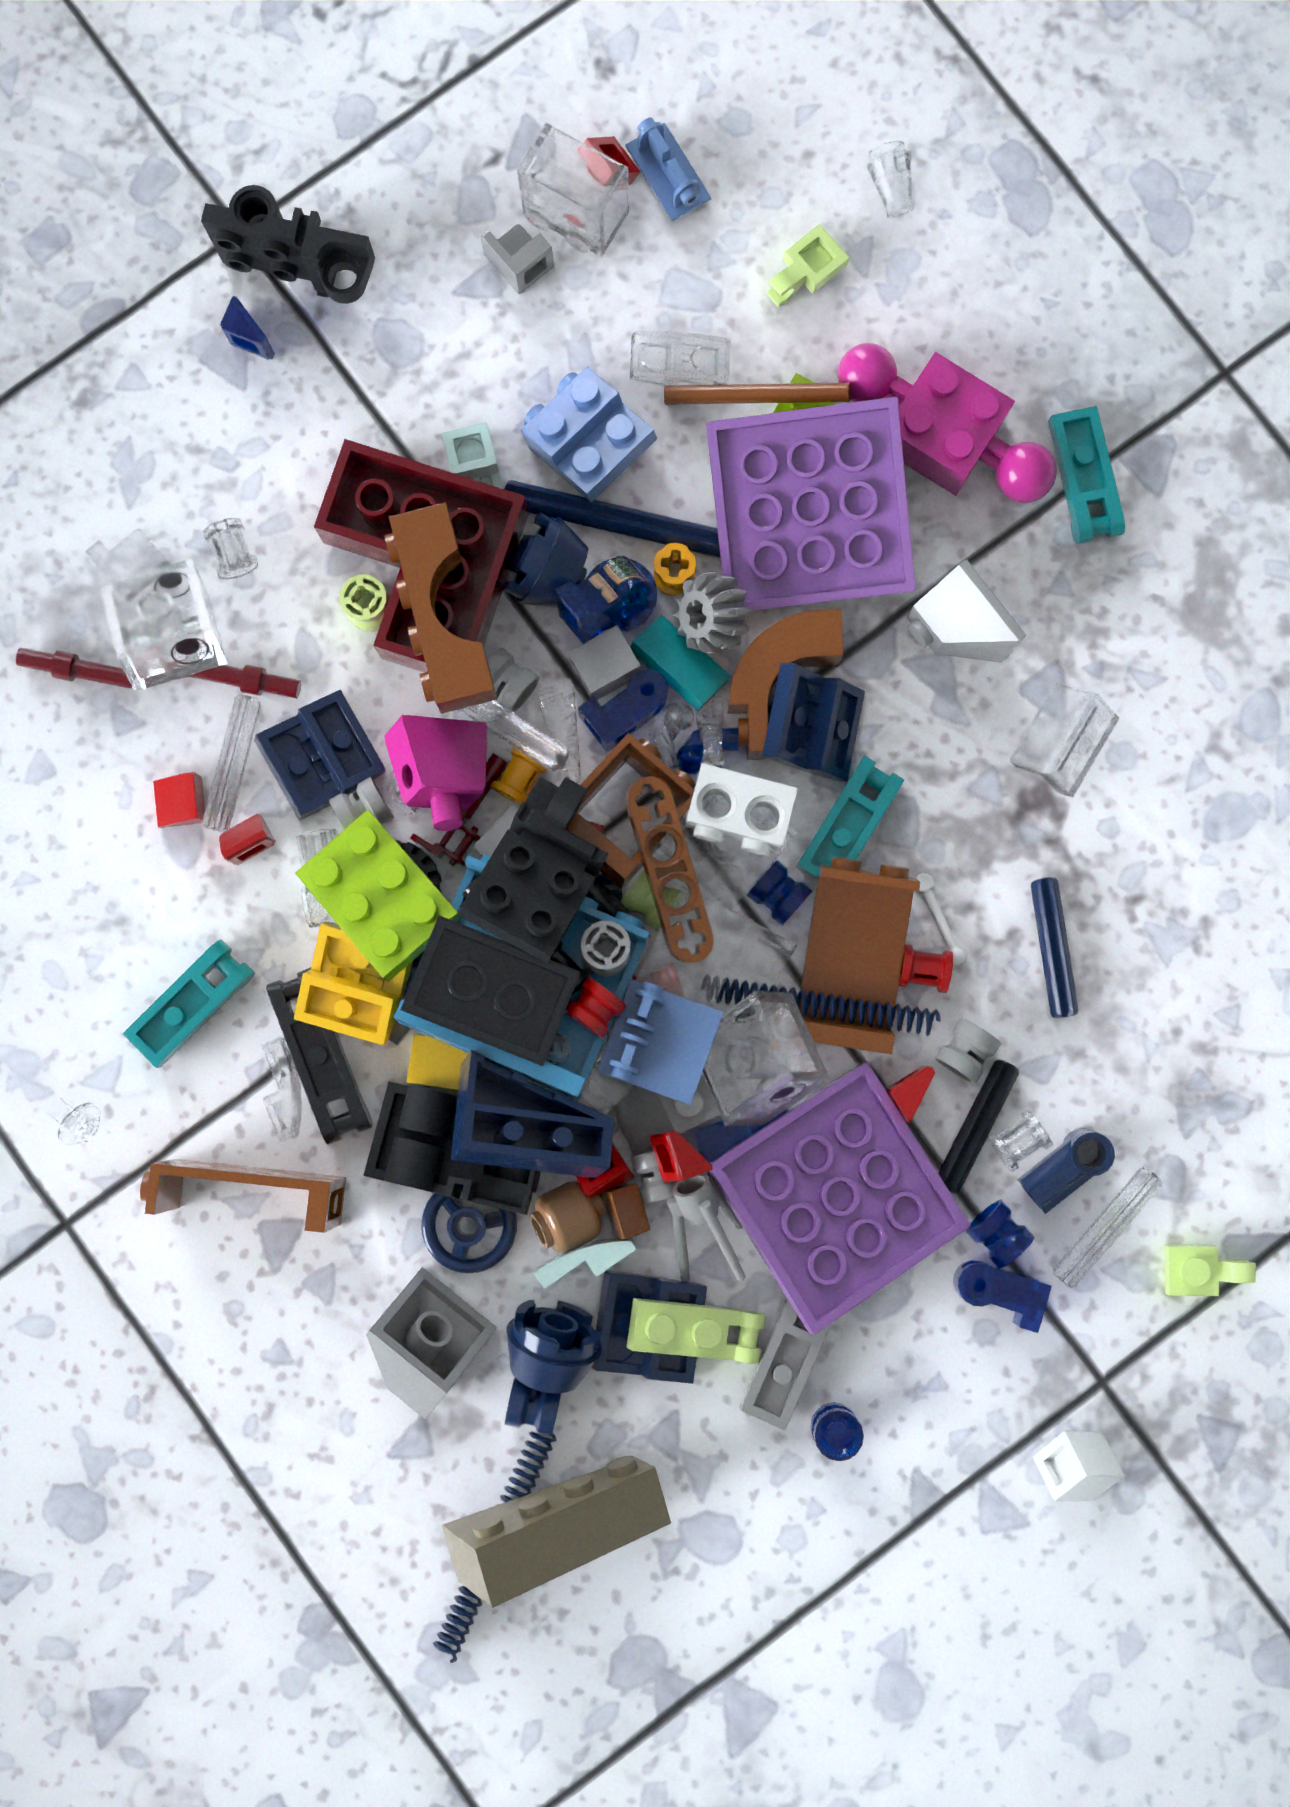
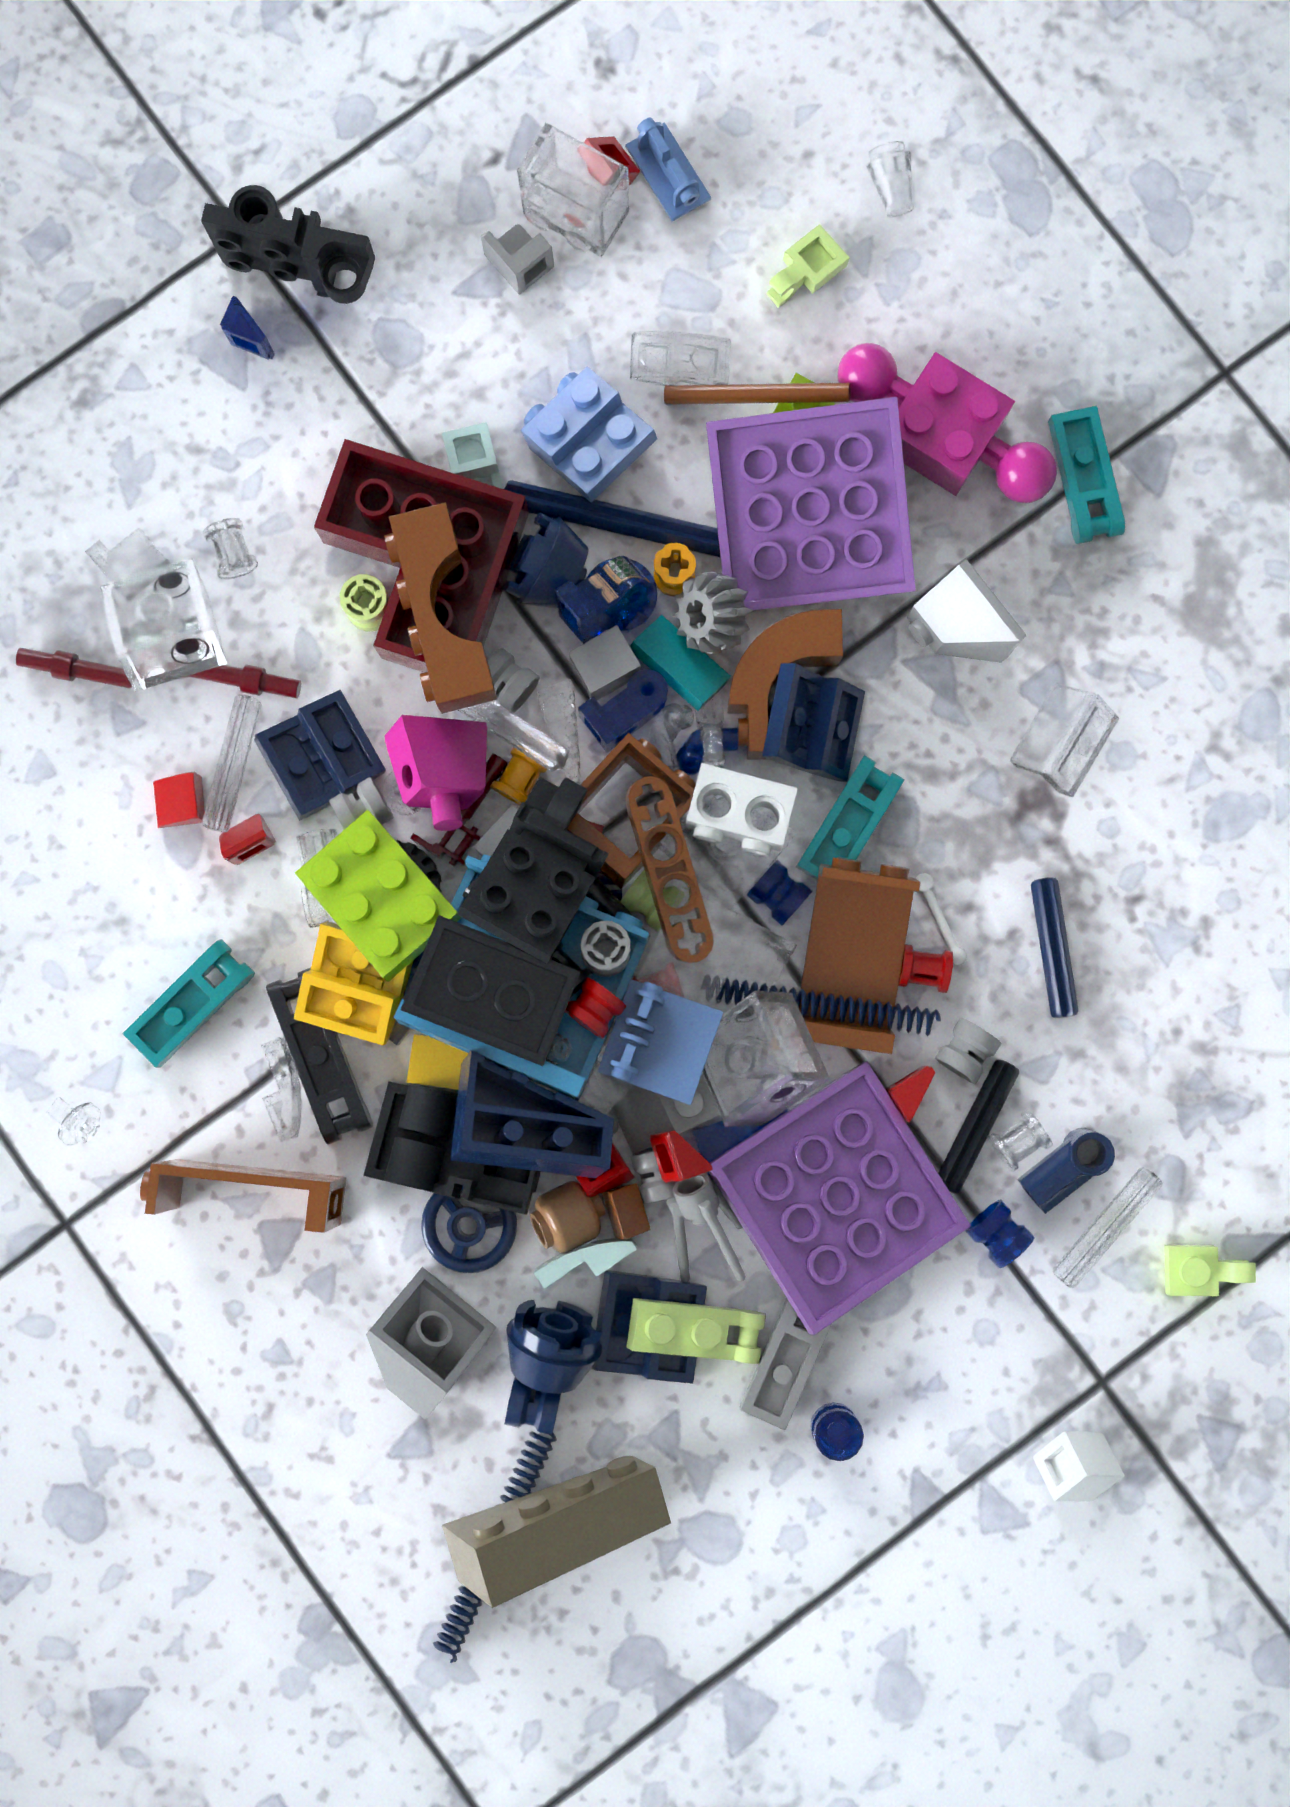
(986, 1285): clear blue leg -> none

